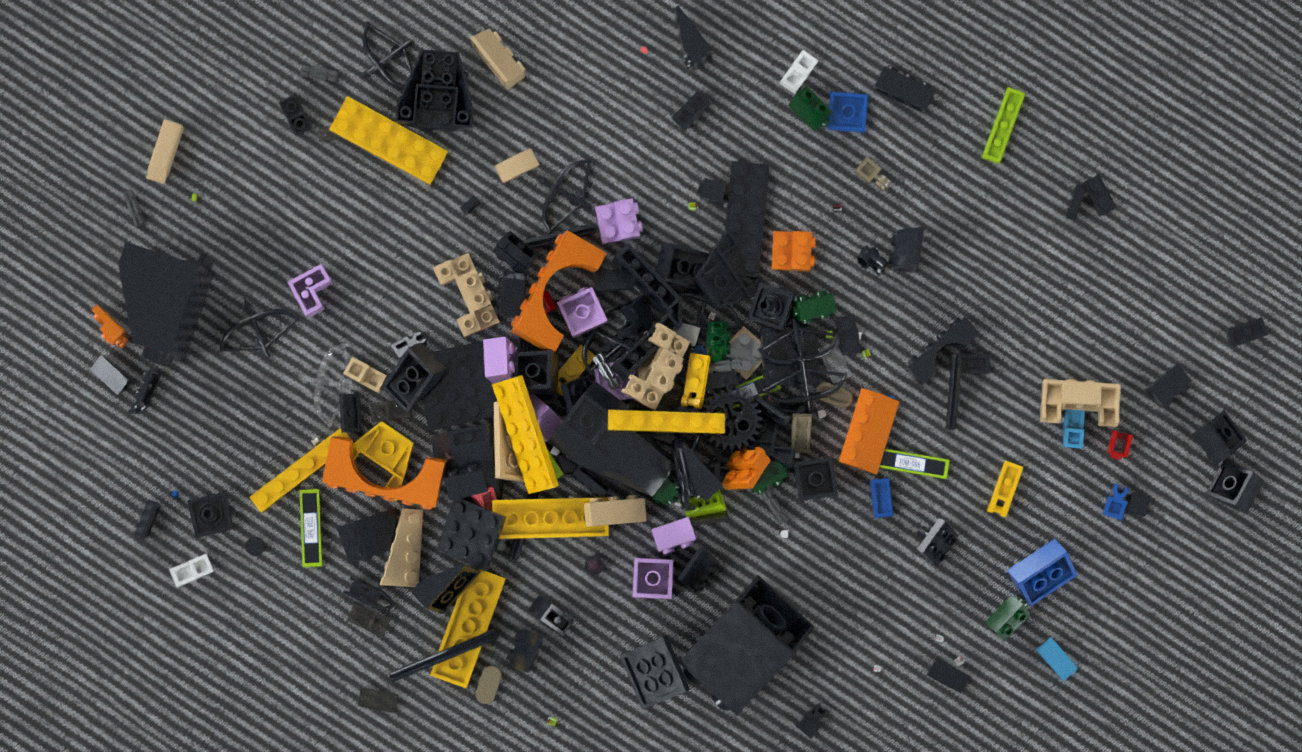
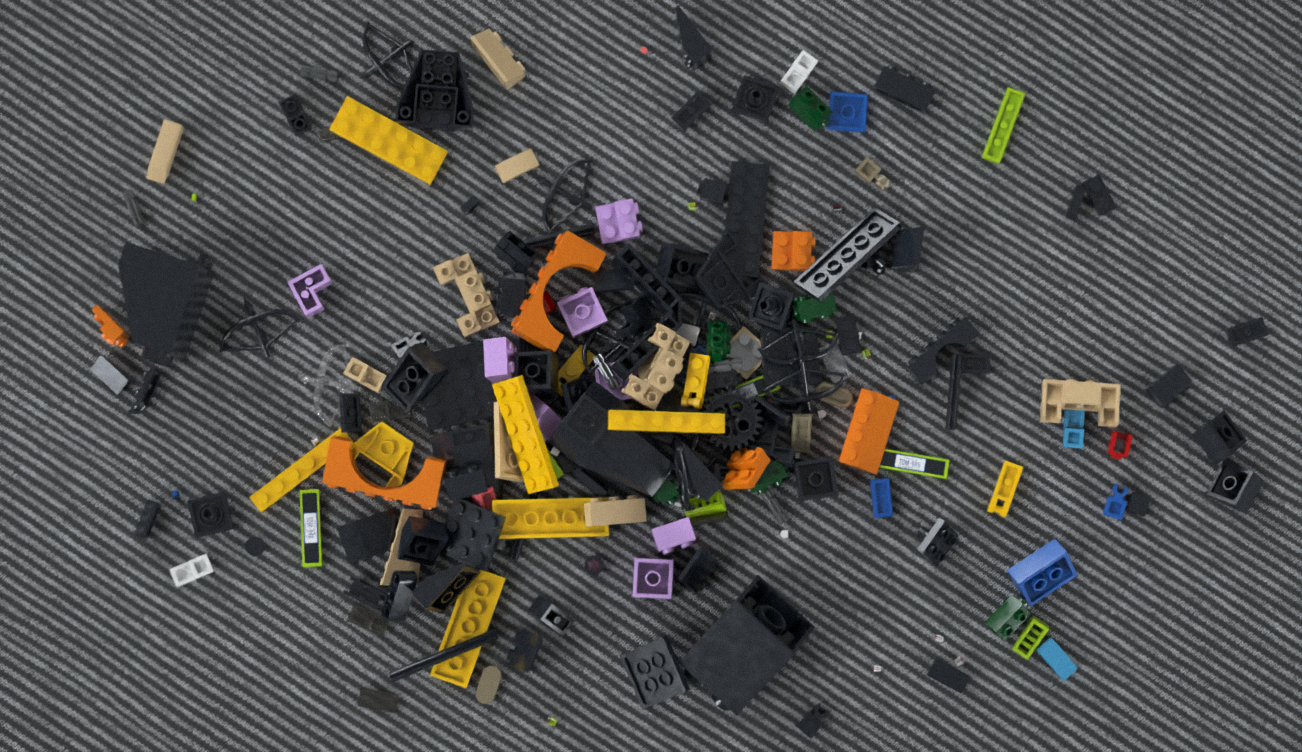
(399, 595): none -> black beam
(422, 540): none -> black slope
(755, 99): none -> black plate
(847, 254): none -> black plate
(1040, 635): none -> lime slope

